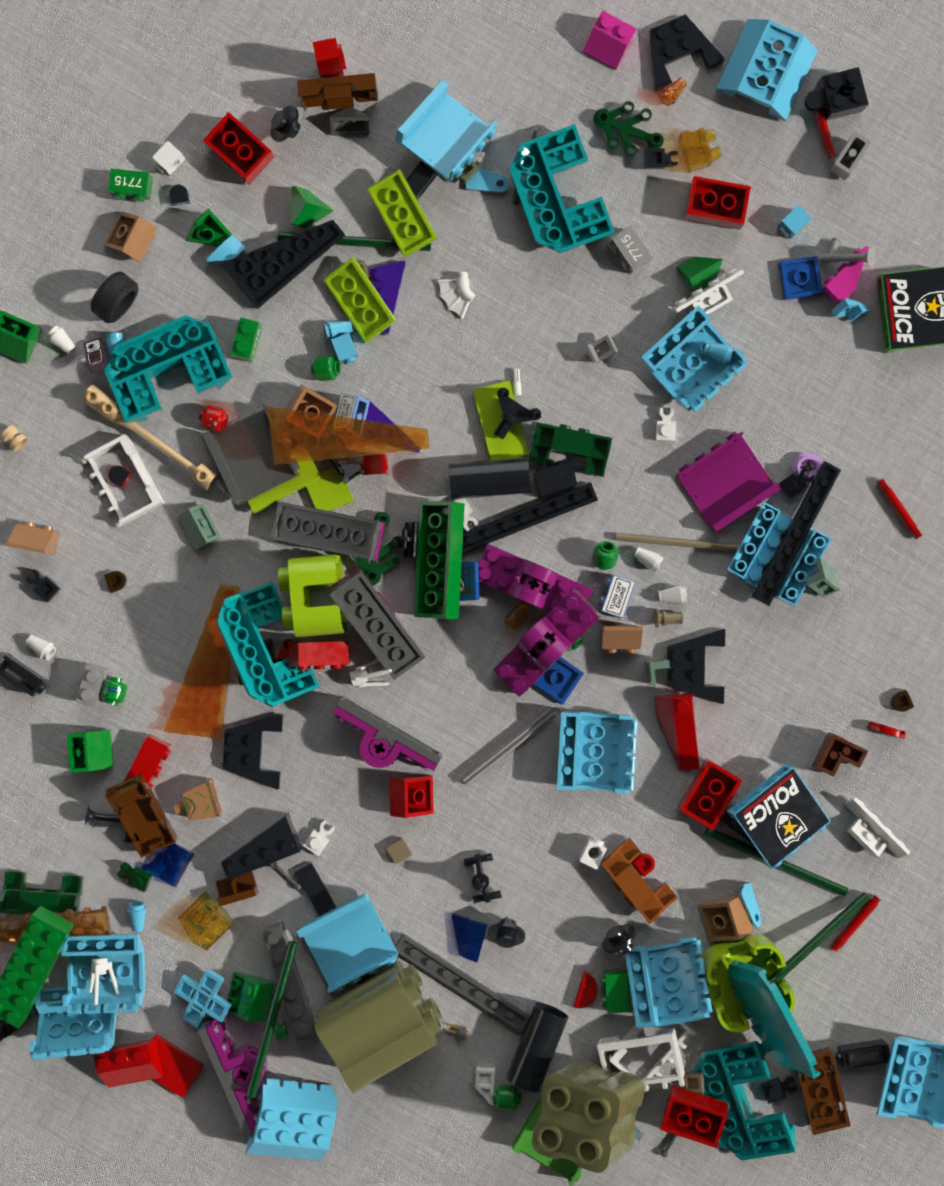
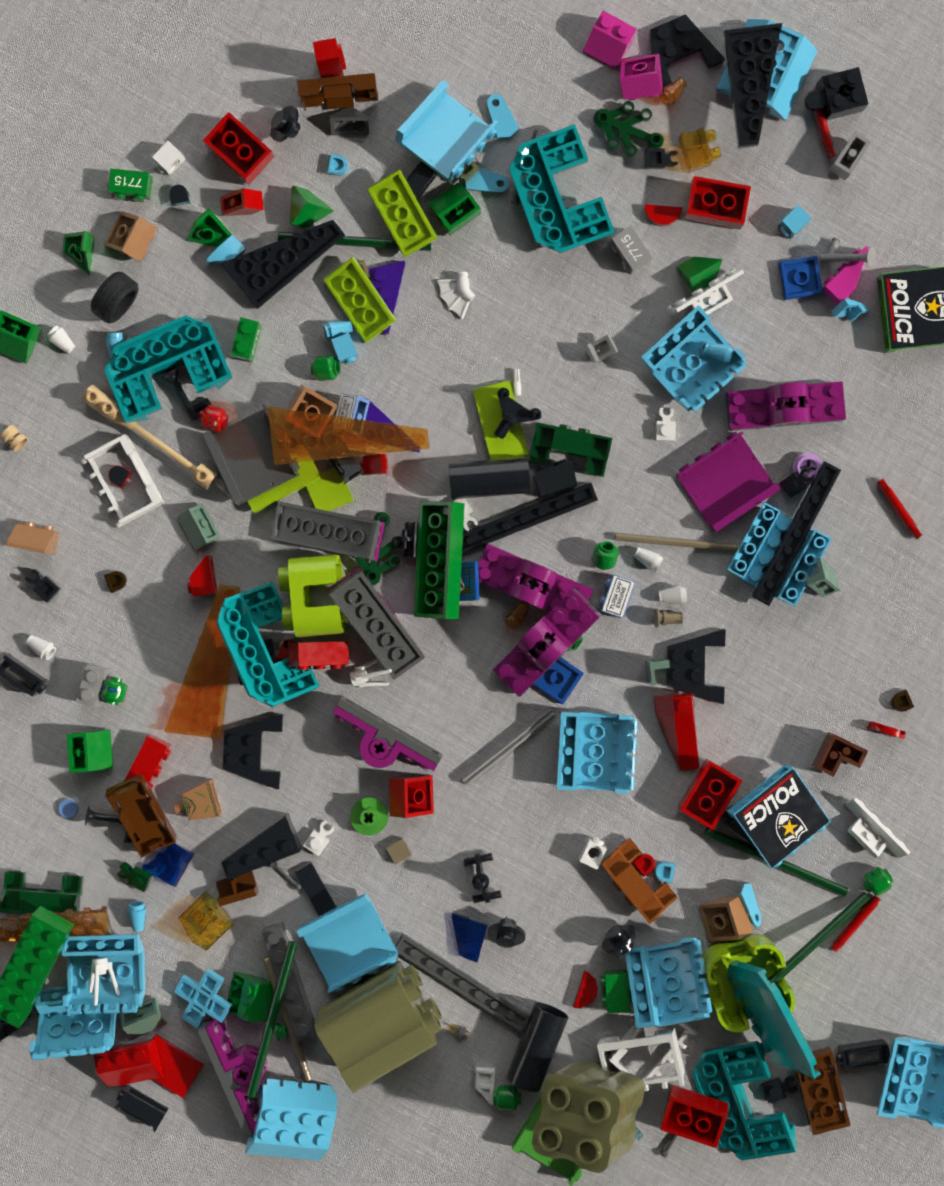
(68, 808): none -> medium blue piece
(79, 248): none -> green slope
(95, 354): tile -> none
(141, 1107): none -> black window
(145, 1020): none -> sand green panel
(190, 409): none -> black piece
(203, 579): none -> red slope
(241, 202): none -> red slope
(296, 1045): none -> dark tan piece
(337, 165): none -> medium azure tile
(369, 816): none -> bright green piece
(455, 208): none -> green slope
(506, 123): none -> medium azure piece
(620, 637): medium nougat slope -> none
(641, 77): none -> dark pink slope
(661, 214): none -> red tile
(664, 871): none -> medium azure tile
(694, 1082): dark tan tile -> none
(750, 71): none -> black wing
(785, 405): none -> magenta piece
(878, 881): none -> green head

